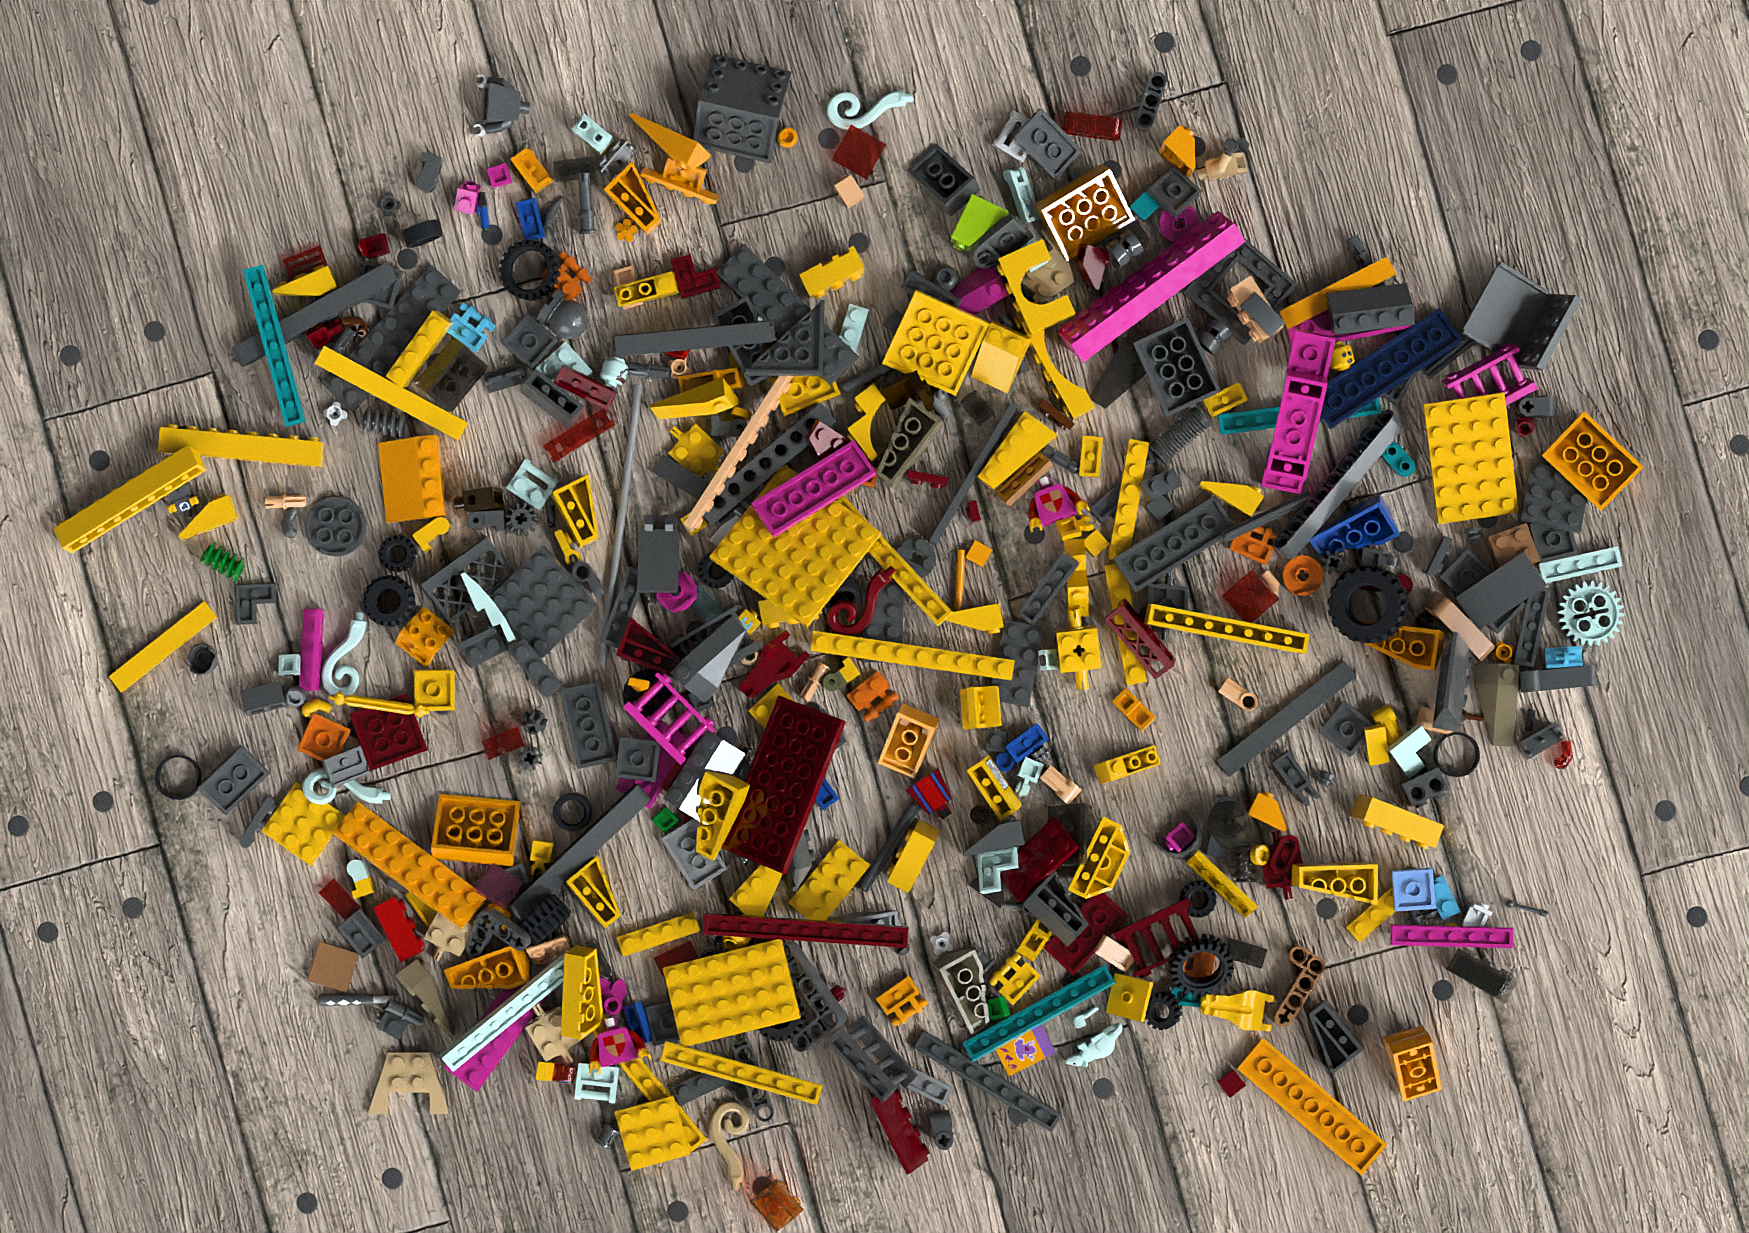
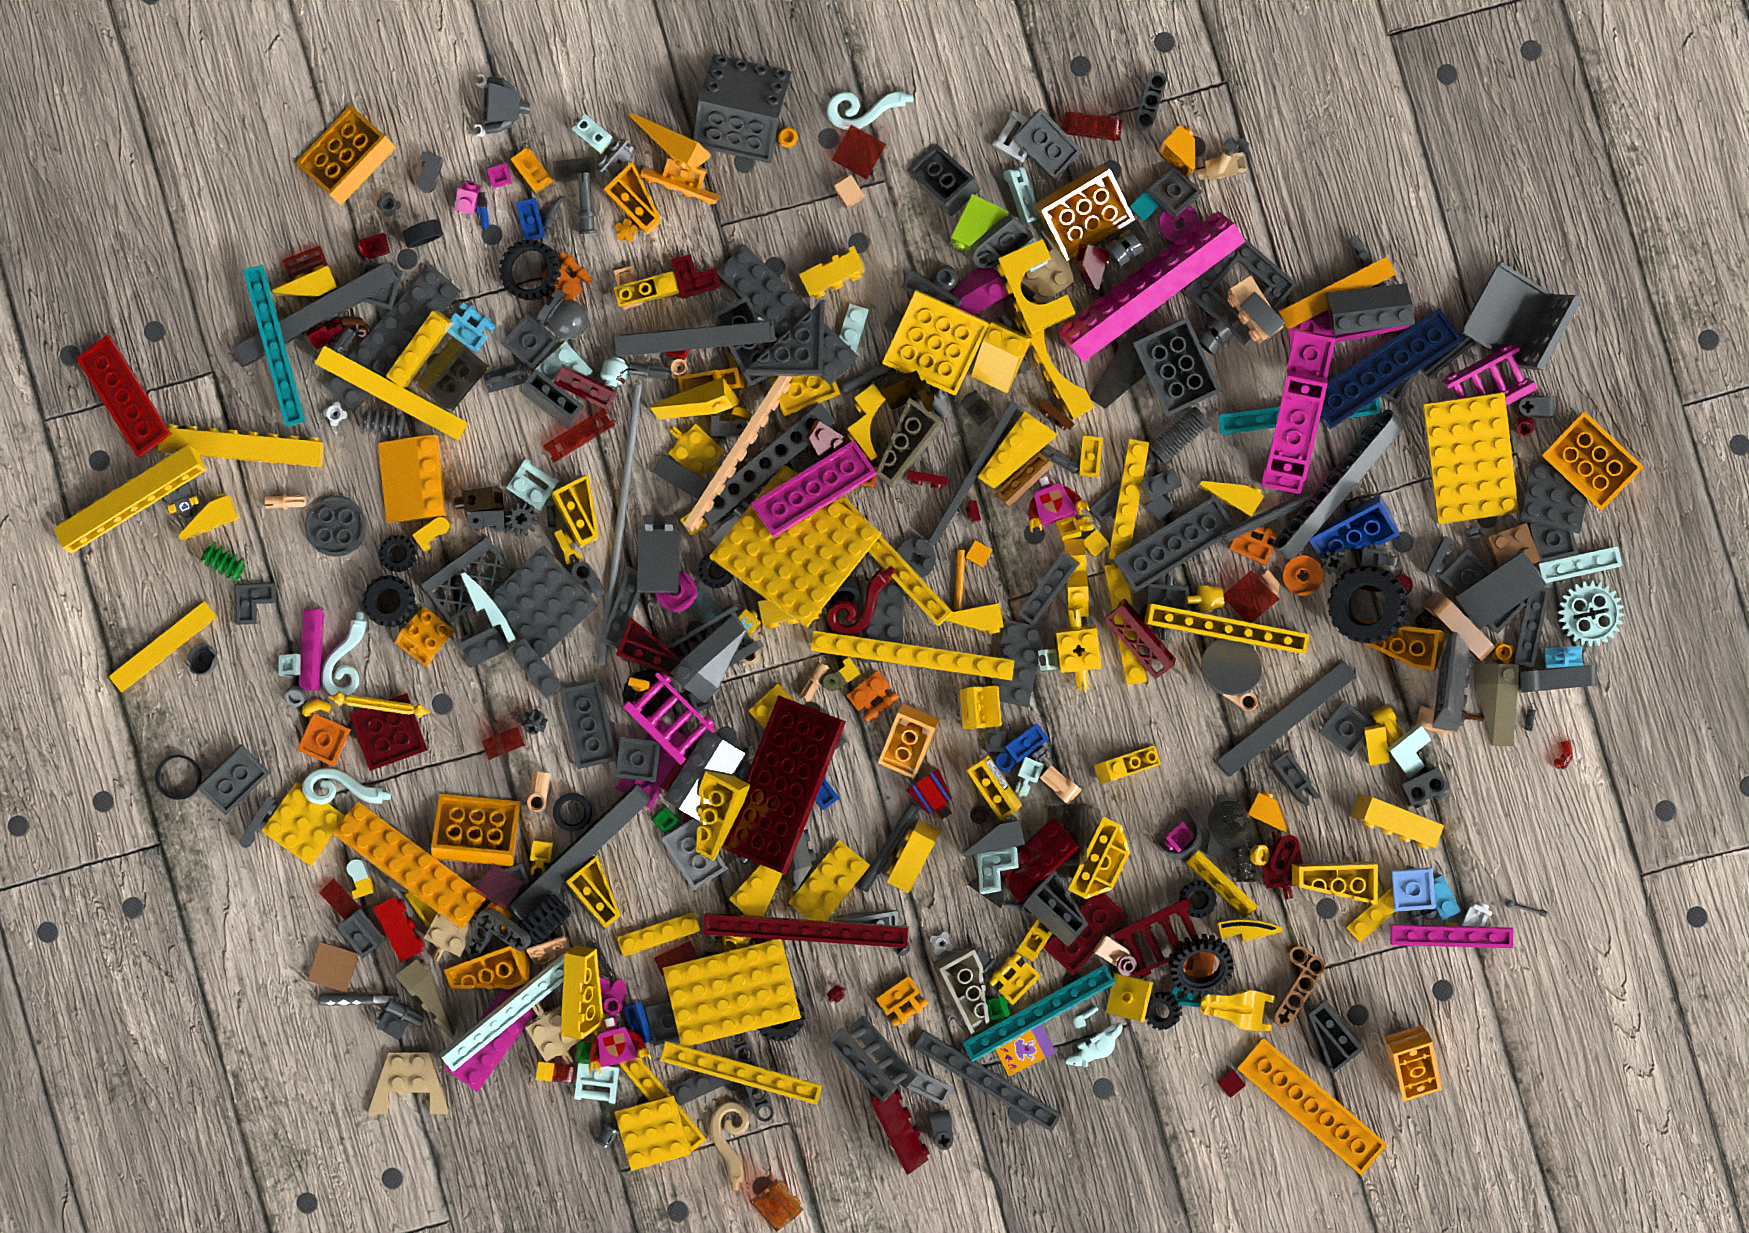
(123, 396): none -> red plate
(263, 698): dark grey hinge -> none
(287, 525): dark grey arm -> none
(345, 155): none -> light orange slope
(345, 766): plate -> none
(435, 689): yellow plate -> none
(525, 755): dark grey gear -> none
(539, 788): none -> light nougat piece
(582, 1052): none -> green plate
(773, 665): dark red animal -> none
(813, 996): dark grey beam -> none
(1122, 963): none -> plate
(1134, 709): light orange slope -> none
(1207, 598): none -> yellow piece
(1225, 400): yellow plate -> none
(1231, 667): none -> dark grey tile
(1246, 928): none -> yellow slope
(1246, 952): clear smoke brick -> none
(1326, 778): dark grey plate -> none
(1342, 357): yellow head -> none
(1395, 461): teal plate -> none
(1476, 760): black tyre -> none
(1482, 974): clear smoke wedge -> none
(1540, 740): dark grey hinge -> none

